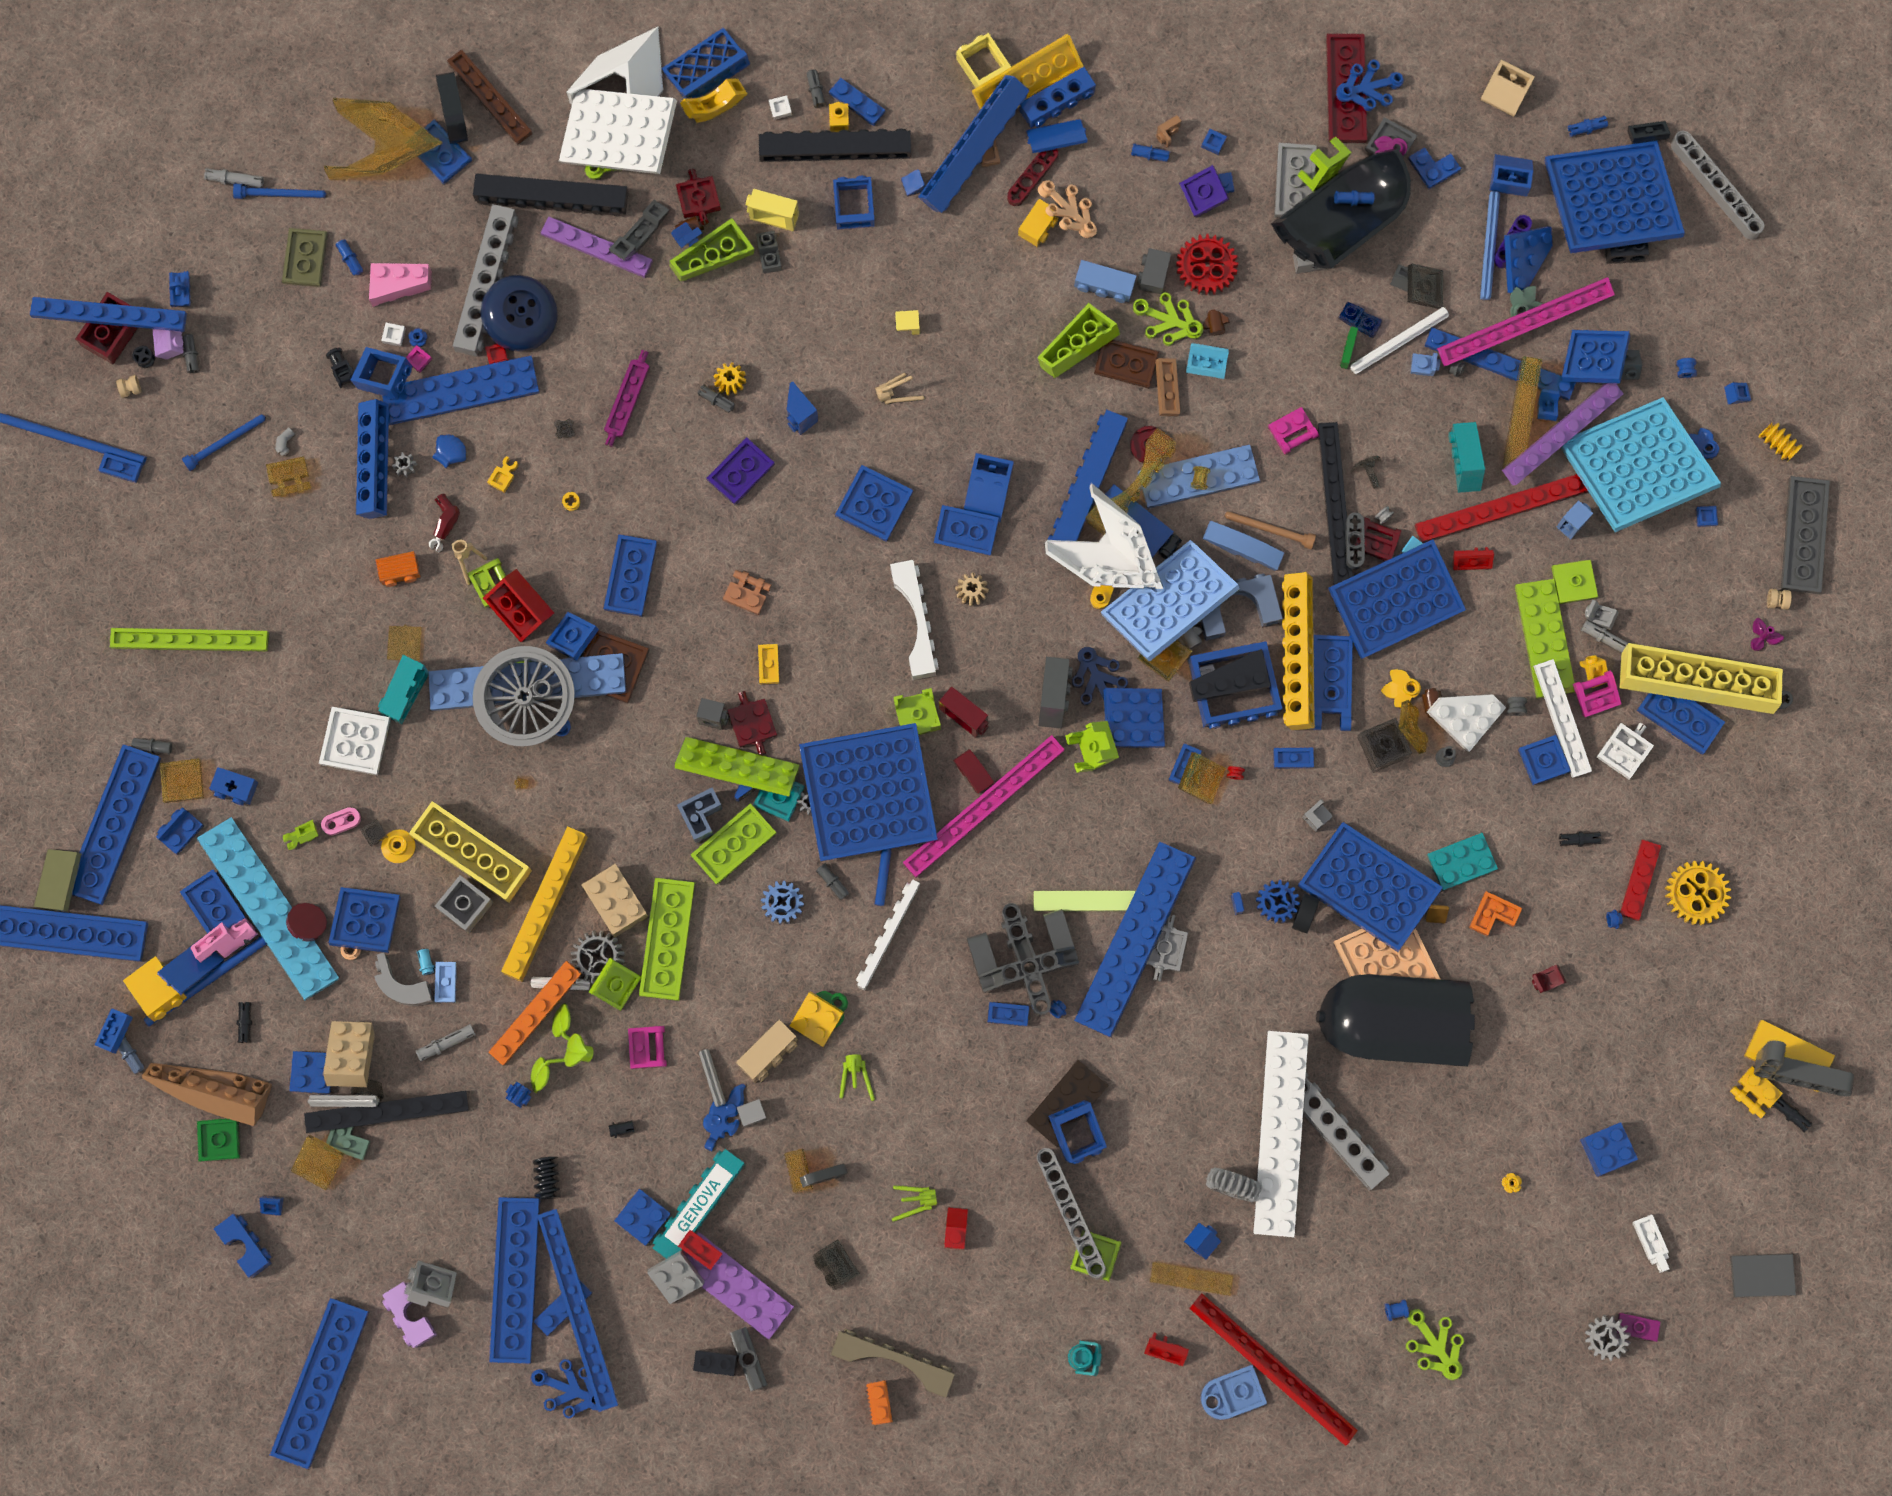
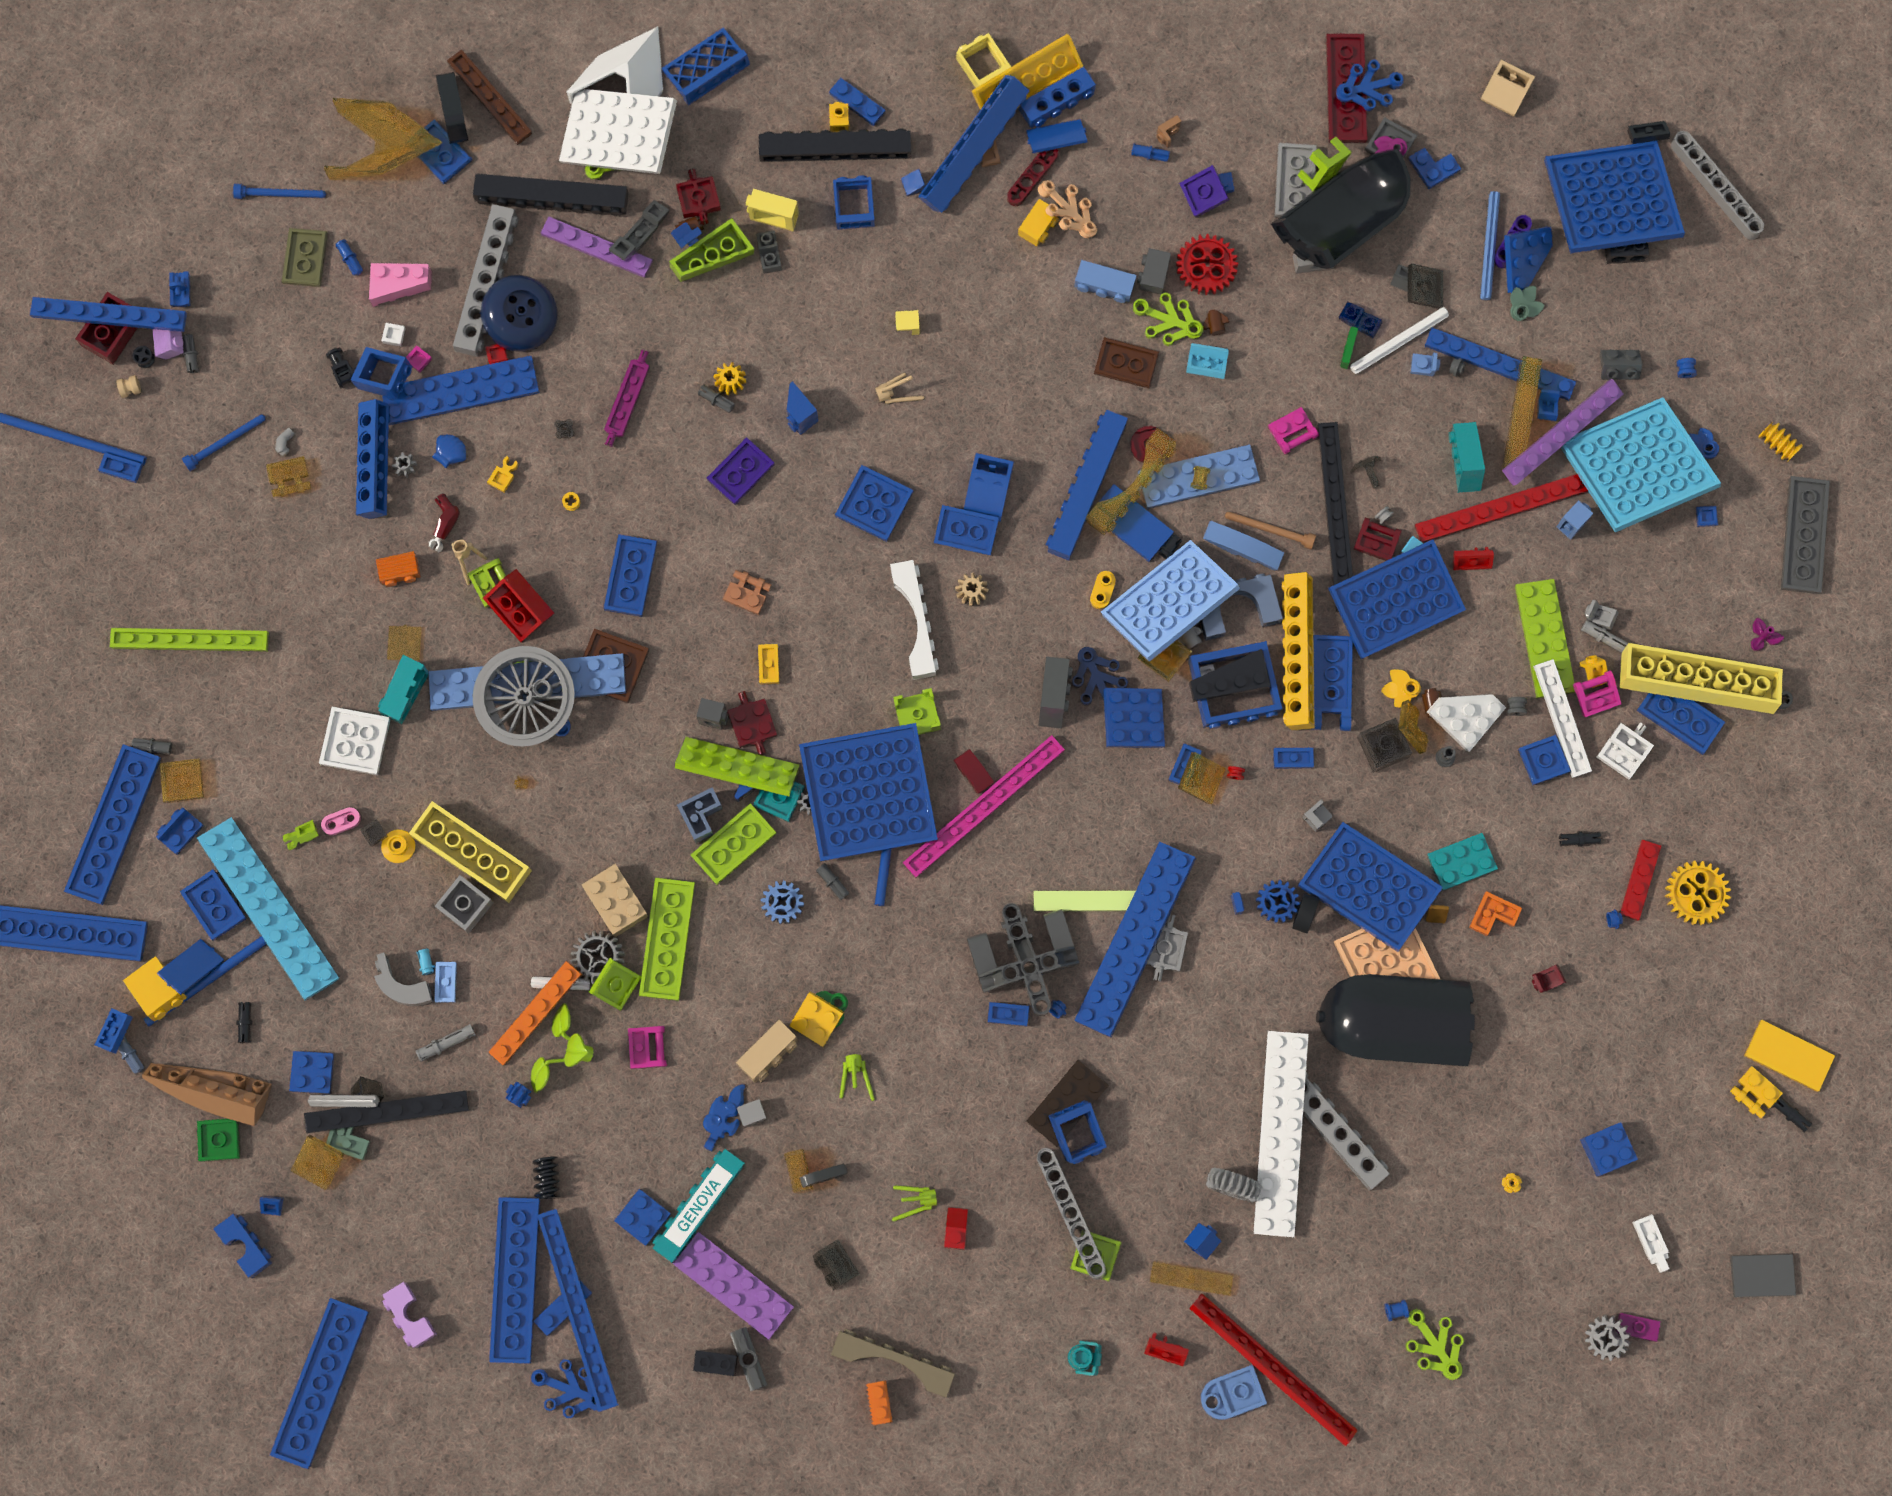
(57, 880): olive tile -> none
(224, 779): blue brick -> none
(224, 940): bright pink plate -> none
(230, 177): light grey pin -> none
(306, 922): dark red tile -> none
(346, 955): light nougat plate -> none
(349, 1054): tan brick -> none
(364, 920): blue plate -> none
(419, 342): blue plate -> none
(430, 1284): light grey plate -> none
(544, 904): yellow brick -> none
(572, 636): blue plate -> none
(621, 1128): black pin -> none
(675, 1277): light grey plate -> none
(700, 1249): red plate -> none
(712, 1078): light grey axle -> none
(716, 102): yellow arch -> none
(780, 107): white plate -> none
(815, 88): dark grey axle -> none
(883, 941): white plate -> none
(964, 712): dark red window -> none
(1078, 340): lime wedge -> none
(1096, 746): lime panel -> none
(1115, 560): white windscreen -> none
(1167, 387): medium nougat plate -> none
(1214, 141): blue plate -> none
(1354, 197): blue pin -> none
(1360, 527): dark grey beam -> none
(1511, 175): blue slope -> none
(1525, 321): dark pink plate -> none
(1574, 581): lime plate -> none
(1587, 126): blue pin -> none
(1596, 356): blue plate -> none
(1737, 393): blue slope -> none
(1774, 1066): dark grey beam -> none
(1779, 599): tan wheel -> none

